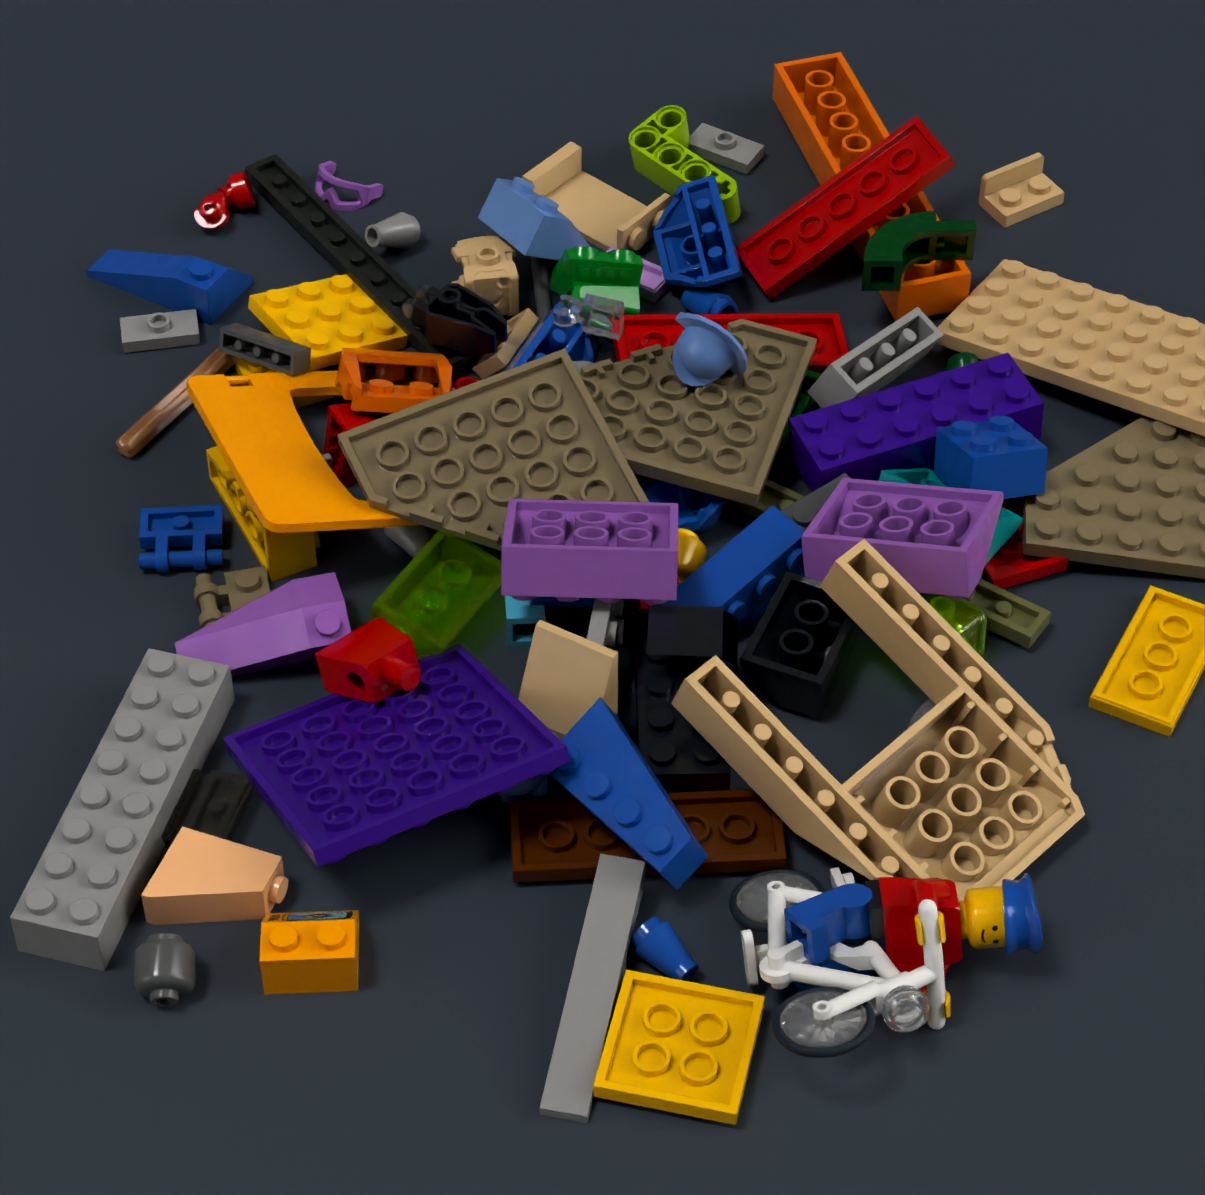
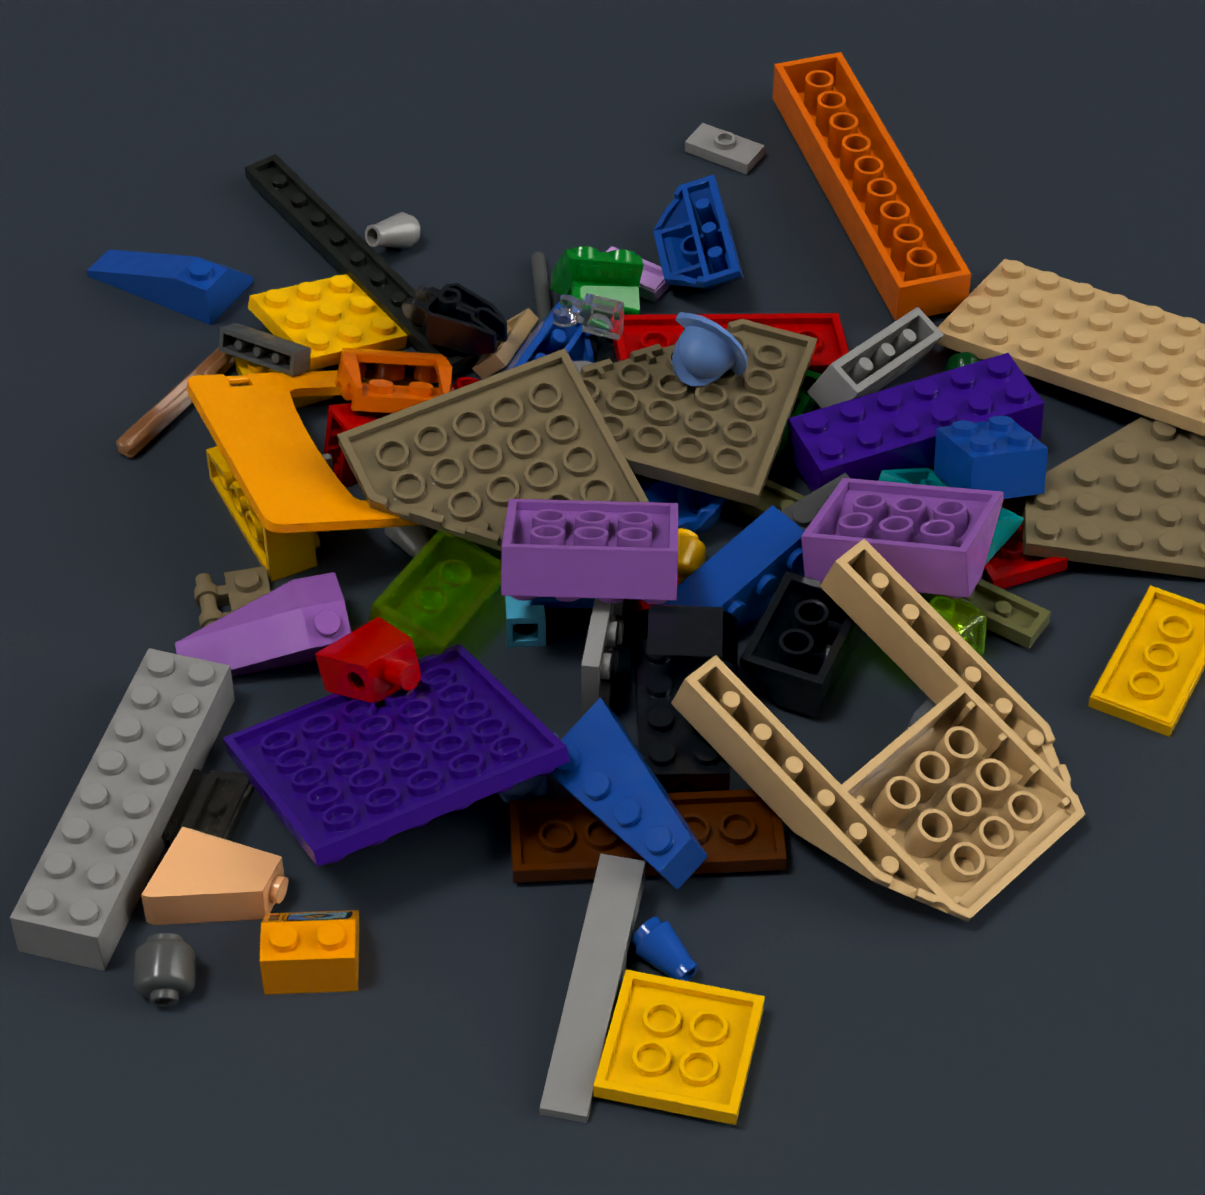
(159, 330): light grey plate -> none
(181, 527): blue plate -> none
(213, 210): red arm -> none
(364, 192): medium lavender helmet -> none
(490, 271): tan piece -> none
(529, 220): medium blue slope -> none
(567, 677): tan slope -> none
(595, 208): tan panel -> none
(662, 156): lime beam -> none
(707, 302): blue cone -> none
(844, 207): red plate -> none
(891, 927): piece -> none
(911, 241): dark green arch -> none
(1019, 191): tan bracket -> none

